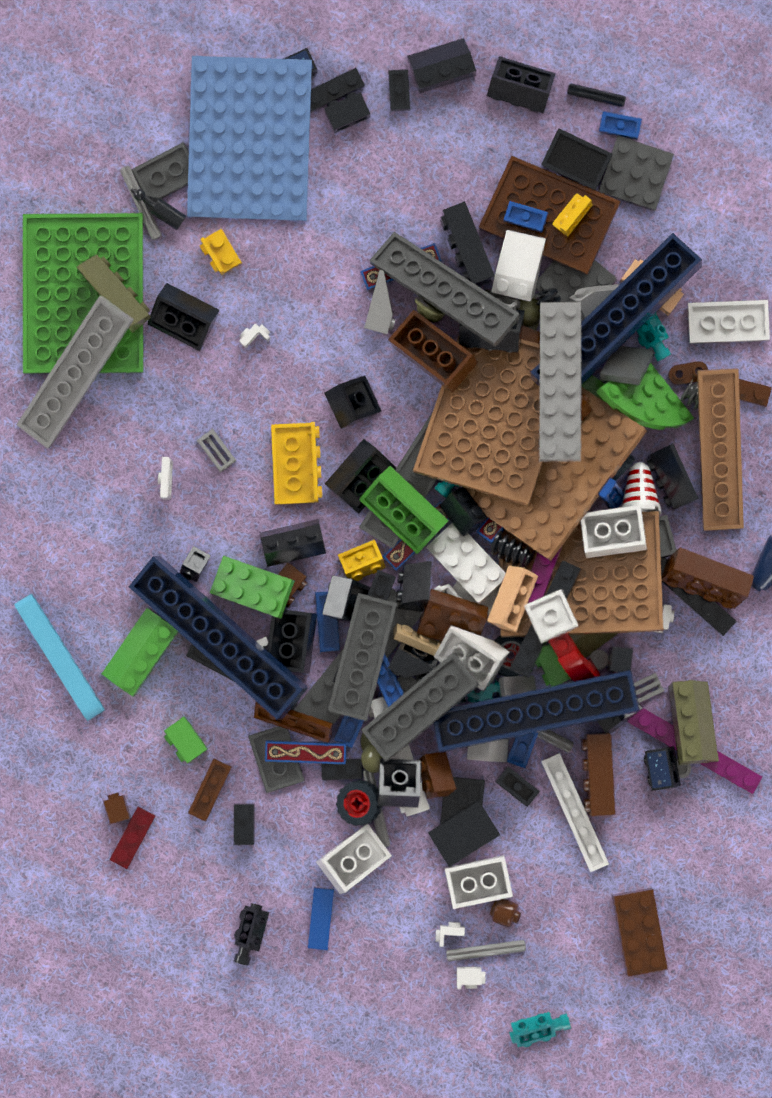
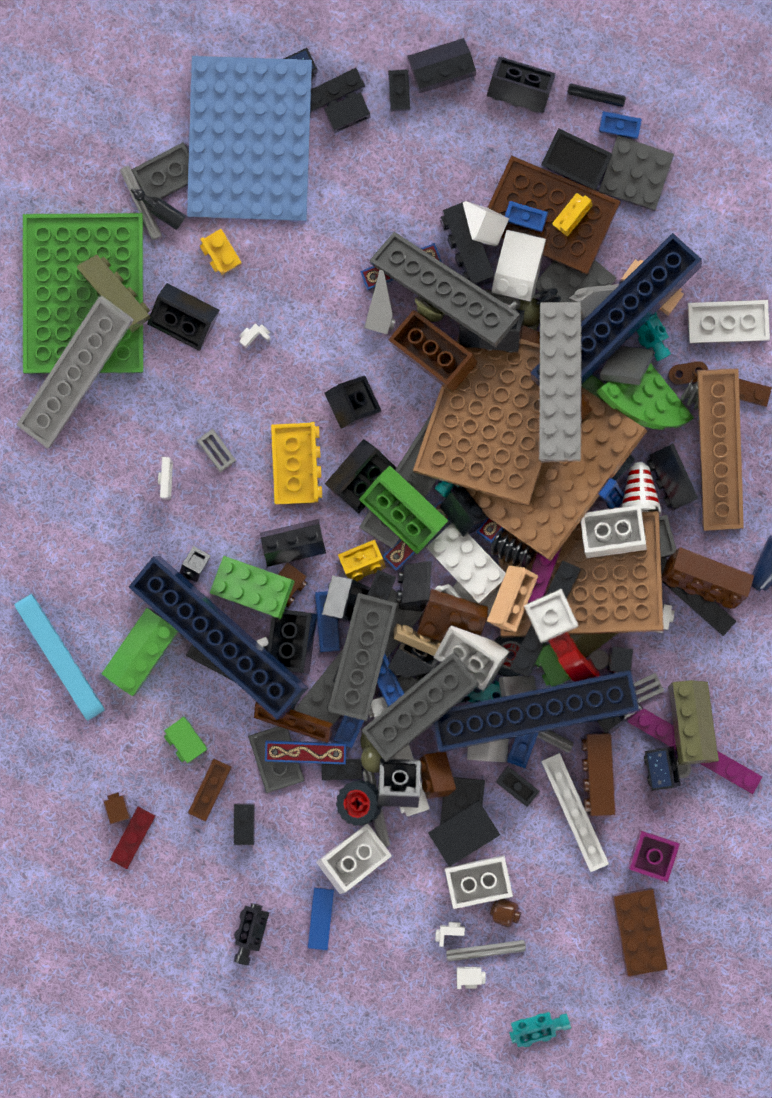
(484, 223): none -> white slope
(653, 856): none -> magenta brick

